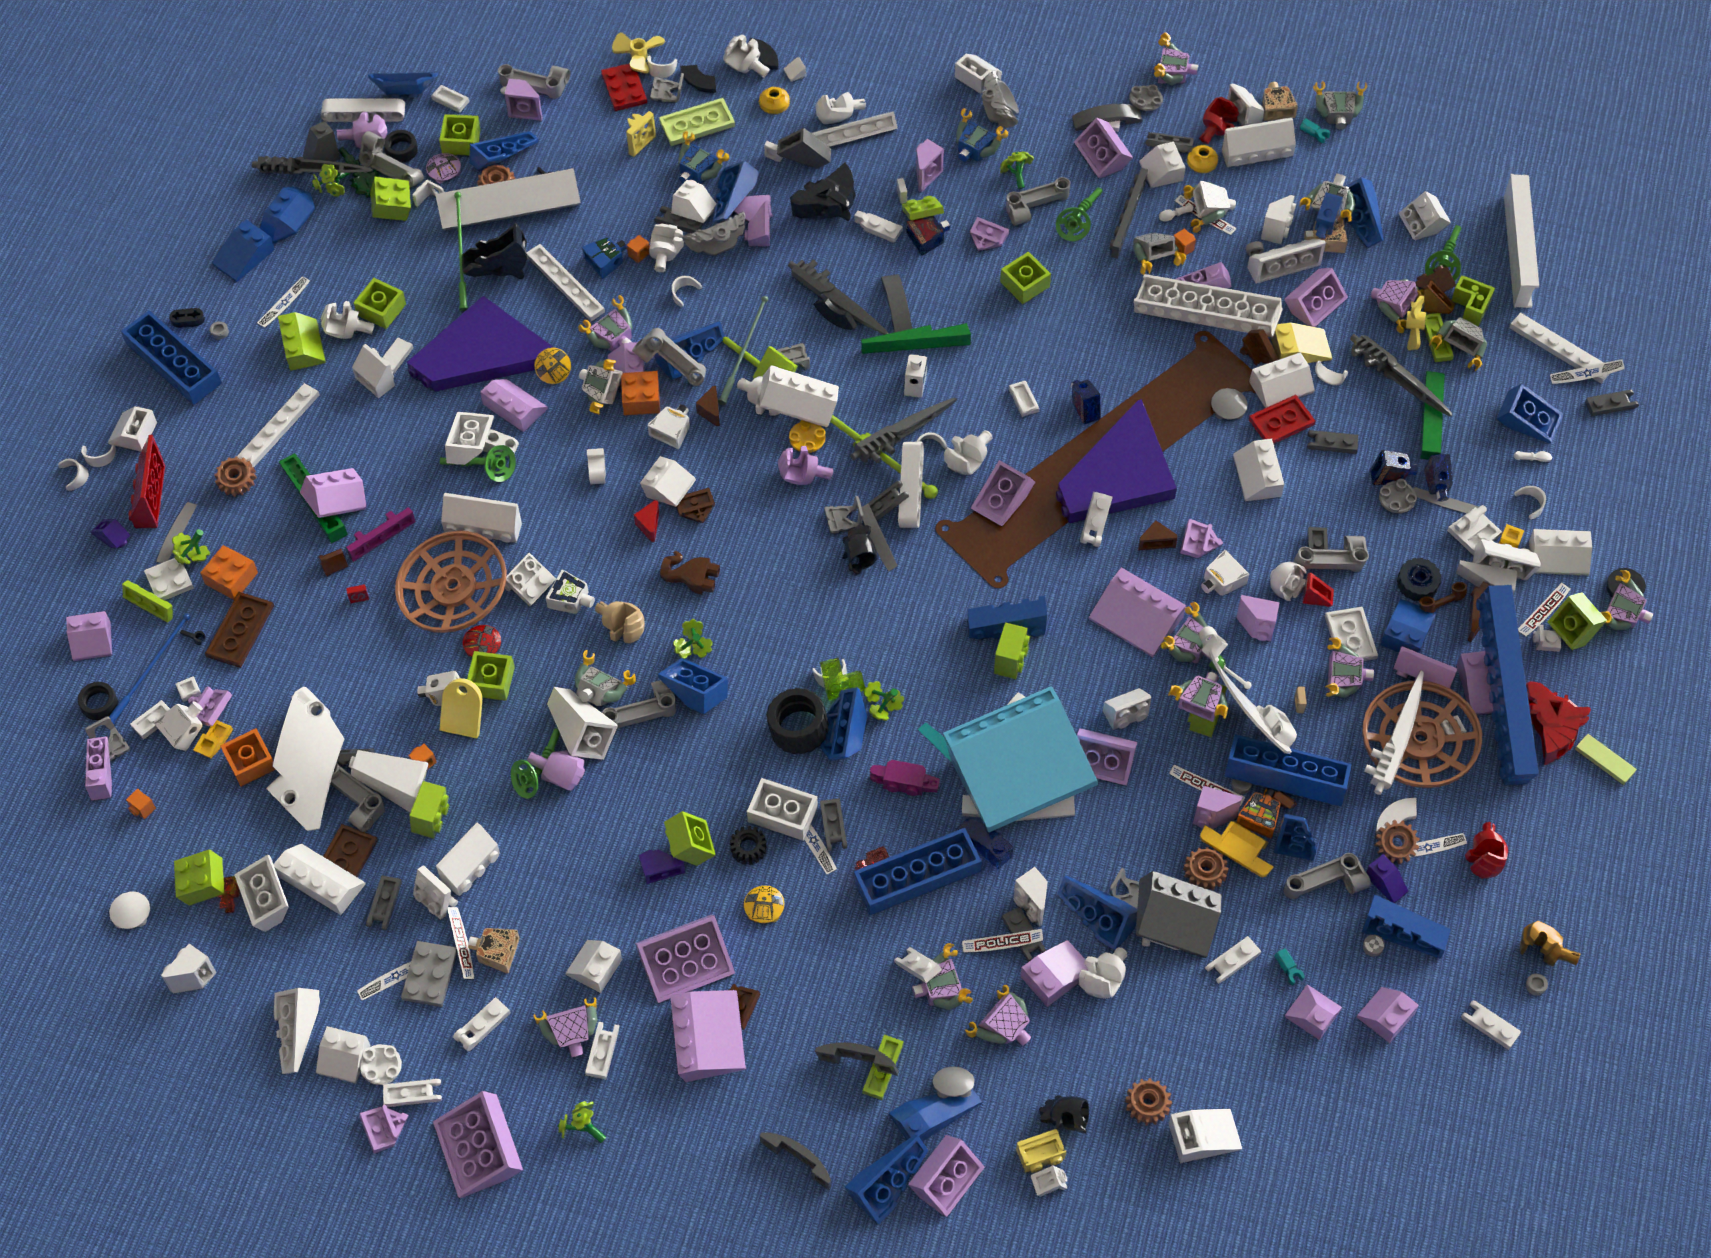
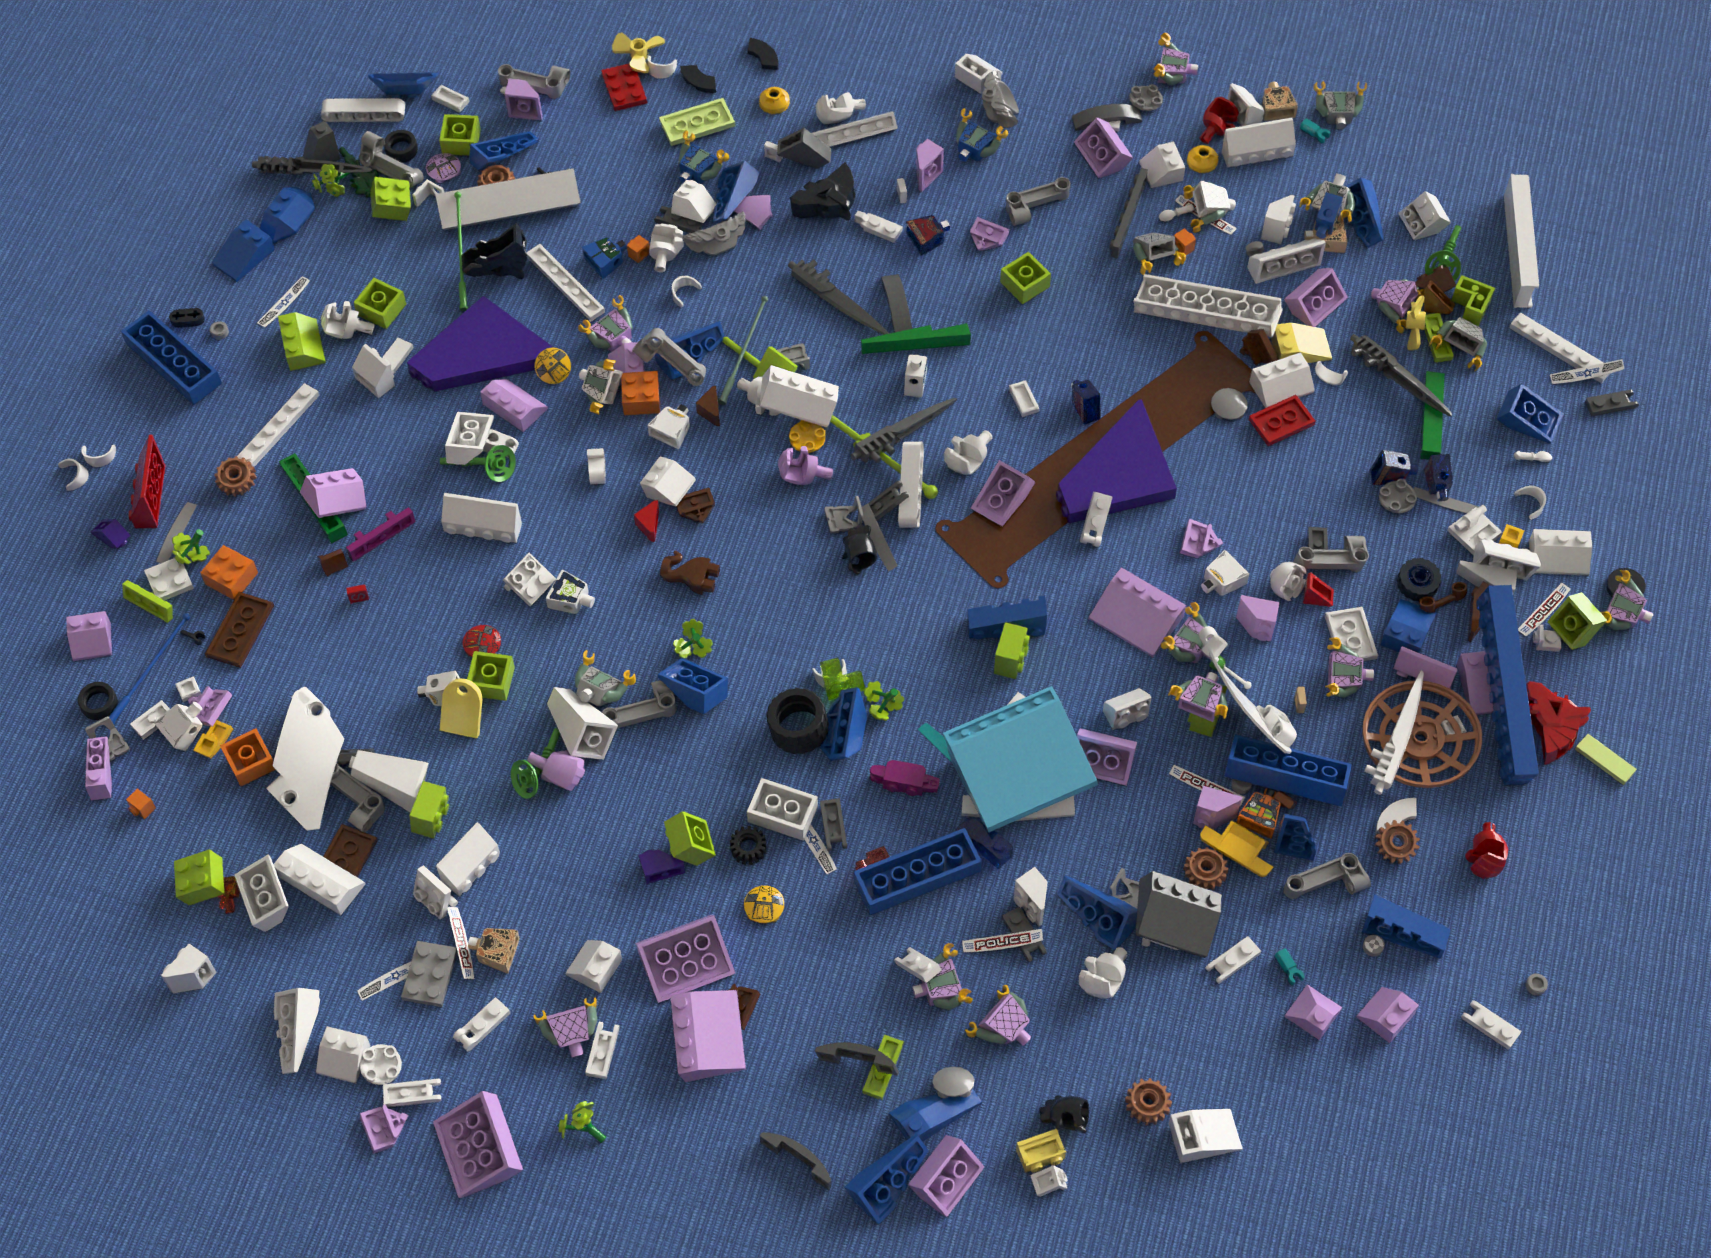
(129, 910): white dish -> none
(133, 428): white slope -> none
(361, 126): lavender piece -> none
(384, 901): dark grey hinge -> none
(423, 754): orange plate -> none
(446, 576): nougat dish -> none
(622, 619): tan piece -> none
(640, 141): light yellow piece -> none
(662, 88): light grey piece -> none
(744, 56): white piece -> none
(759, 227): lavender slope -> none
(795, 69): white slope -> none
(834, 315): black tile -> none
(922, 208): lime plate -> none
(933, 436): white helmet -> none
(1021, 159): plant -> none
(1054, 972): lavender slope -> none
(1075, 220): bright green dish -> none
(1157, 537): reddish brown slope -> none
(1182, 144): dark grey hinge -> none
(1214, 275): lavender slope -> none
(1259, 471): white slope -> none
(1333, 442): dark grey hinge -> none
(1387, 879): dark purple slope -> none
(1440, 844): white sticker -> none
(1550, 941): pearl gold piece -> none

